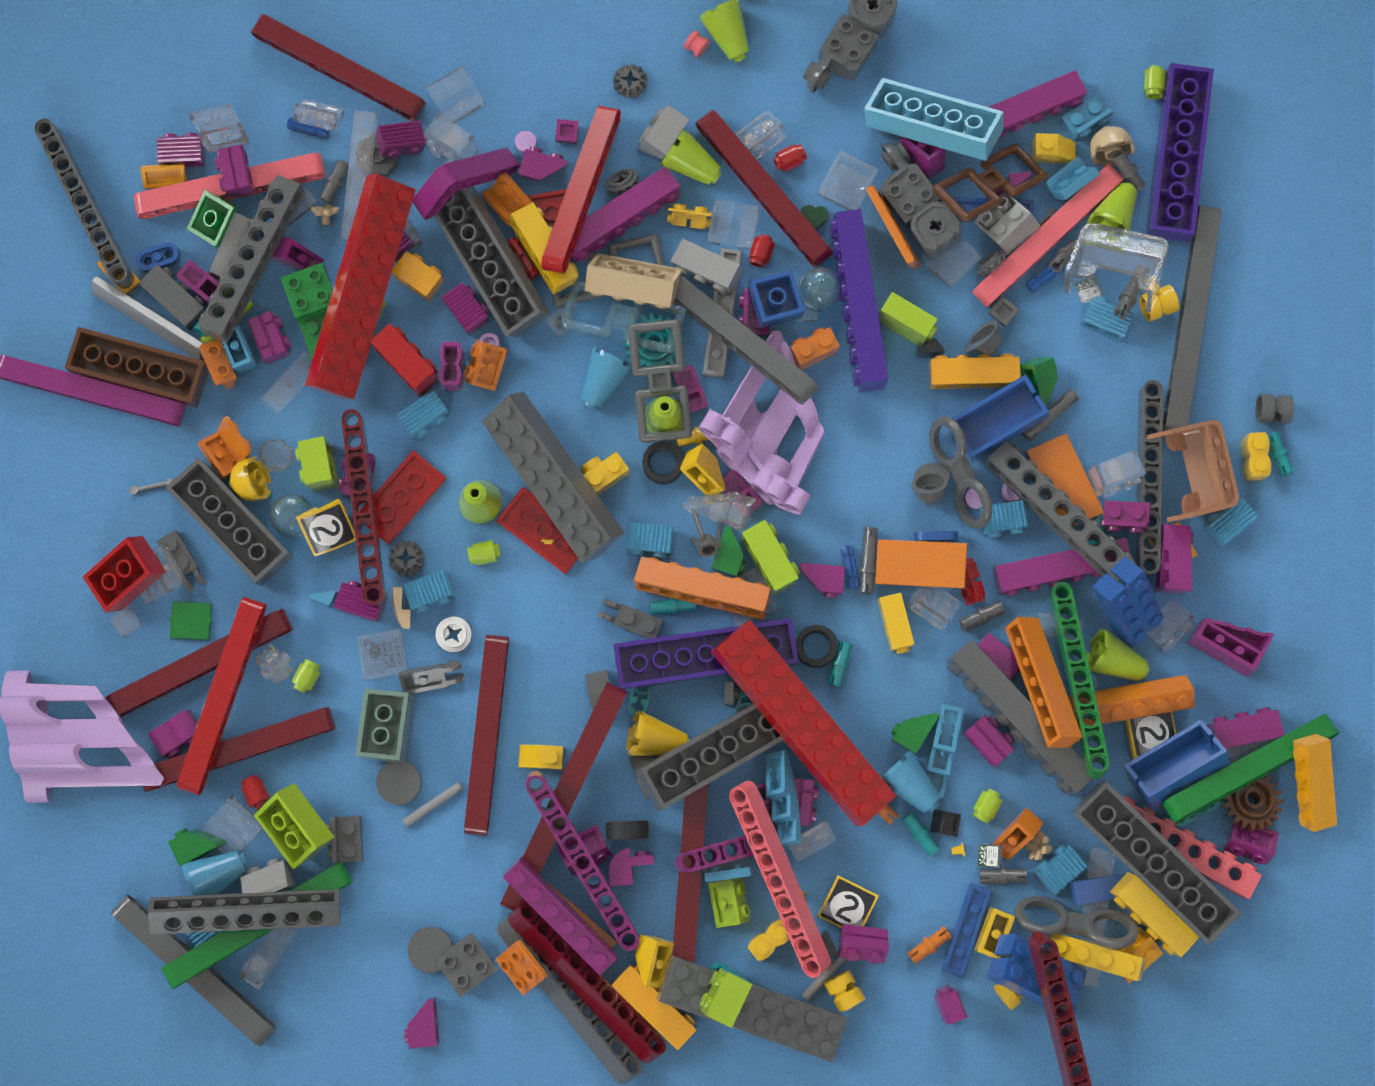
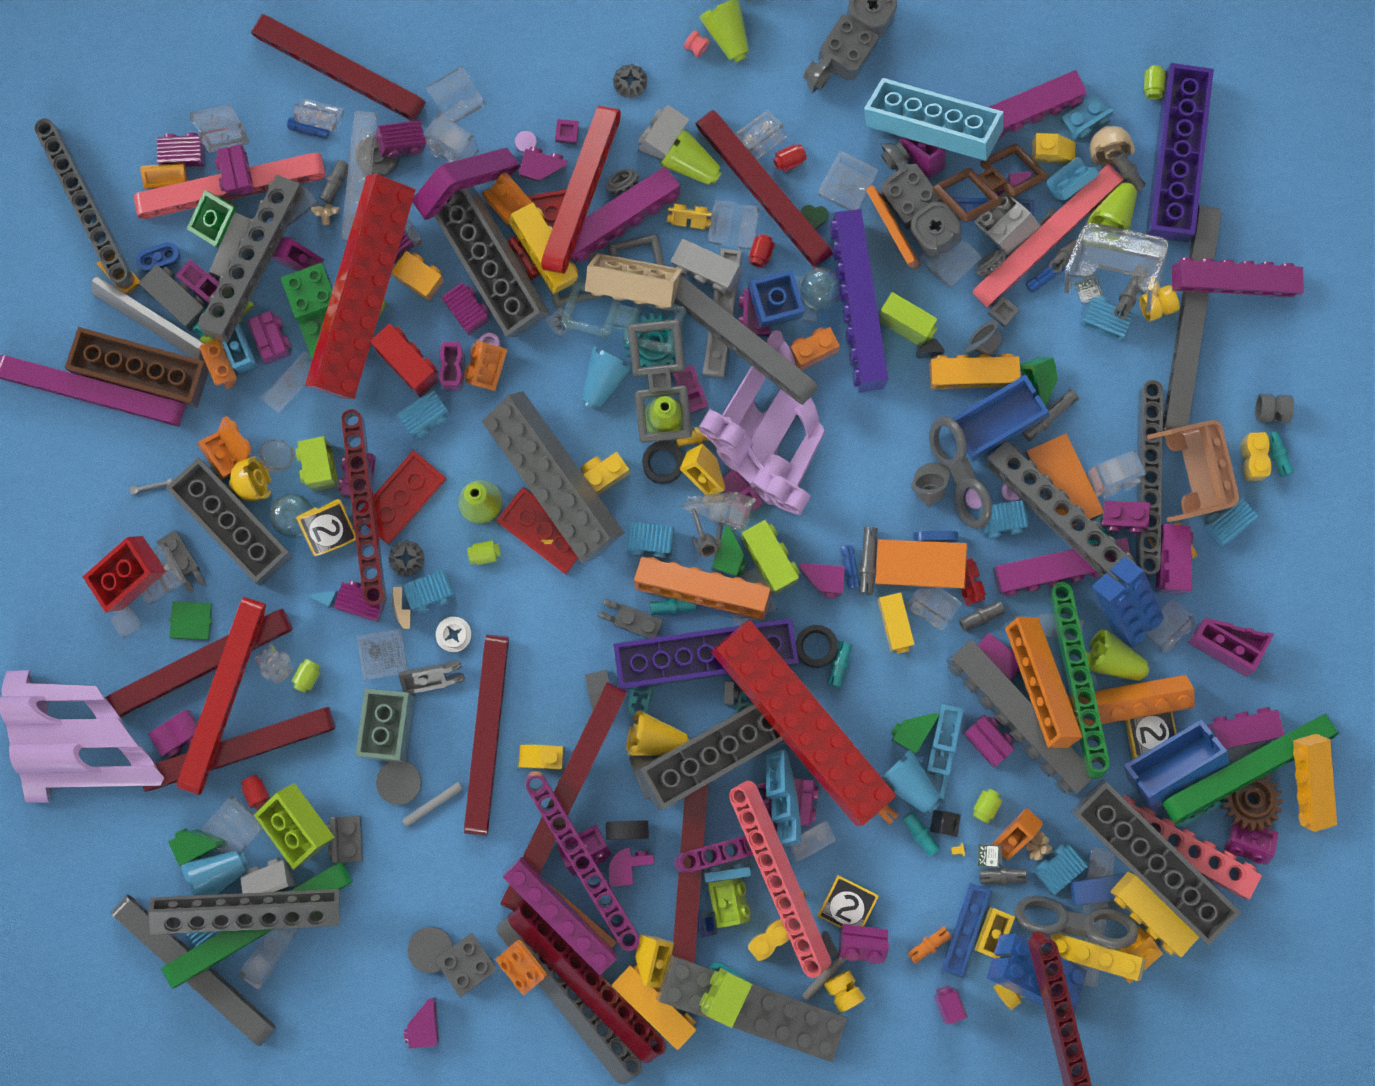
(707, 923): none -> clear blue slope
(1237, 278): none -> magenta brick

